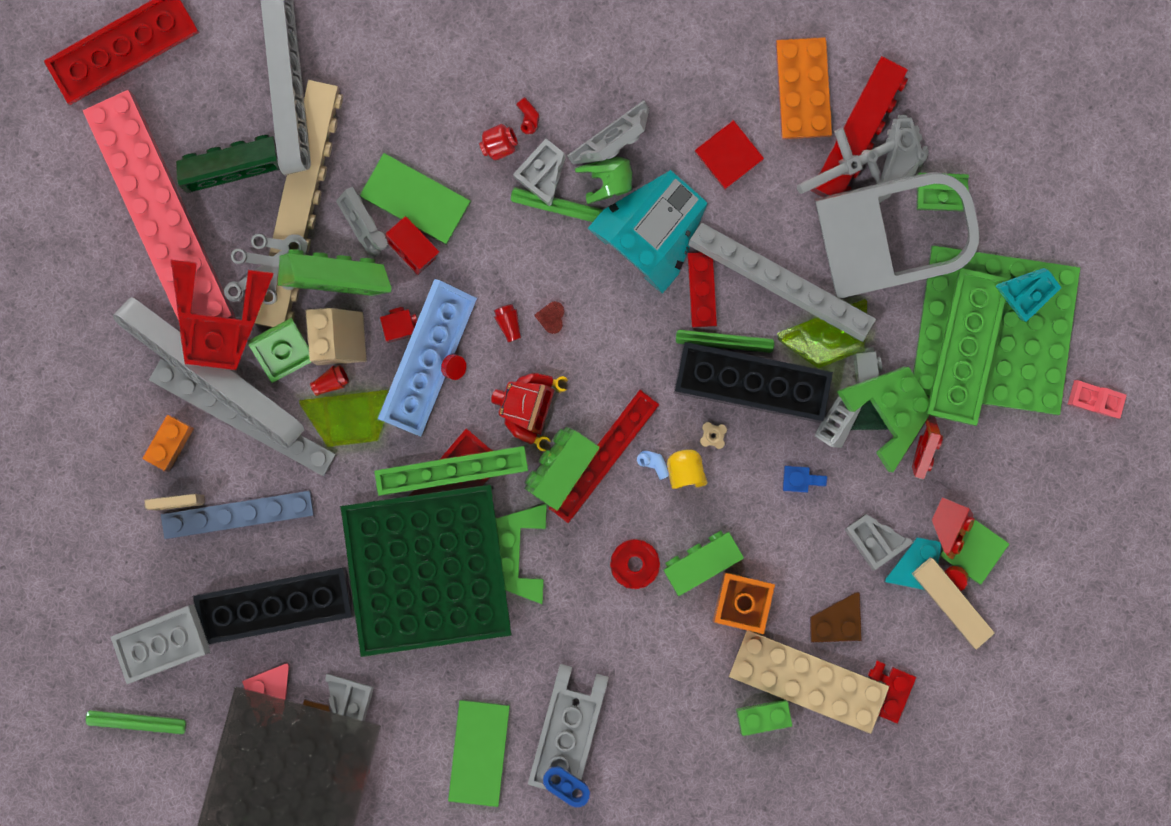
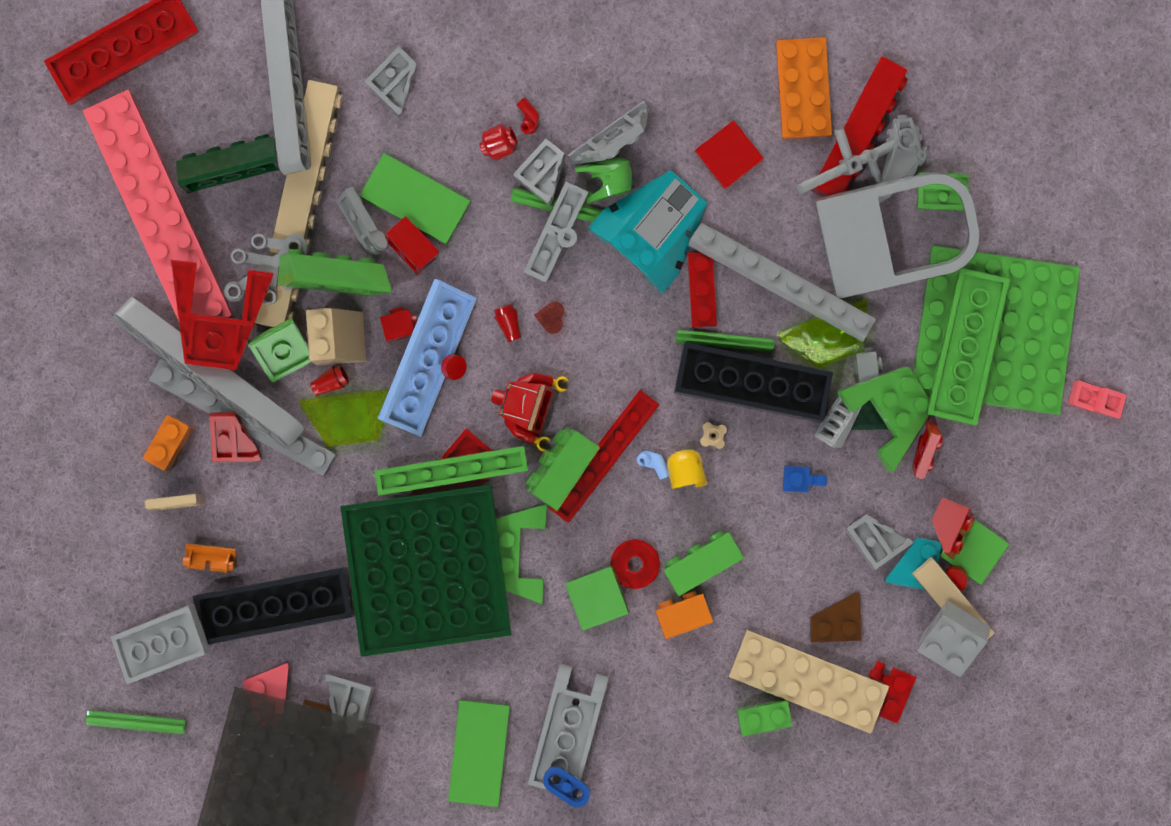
(218, 558): none -> orange hinge
(231, 440): none -> wing
(237, 514): sand blue plate -> none
(393, 79): none -> light grey wing
(557, 232): none -> light grey hinge
(597, 598): none -> bright green tile
(683, 615): none -> orange brick
(743, 603): orange brick -> none
(953, 638): none -> light grey brick
(1029, 292): teal wing -> none

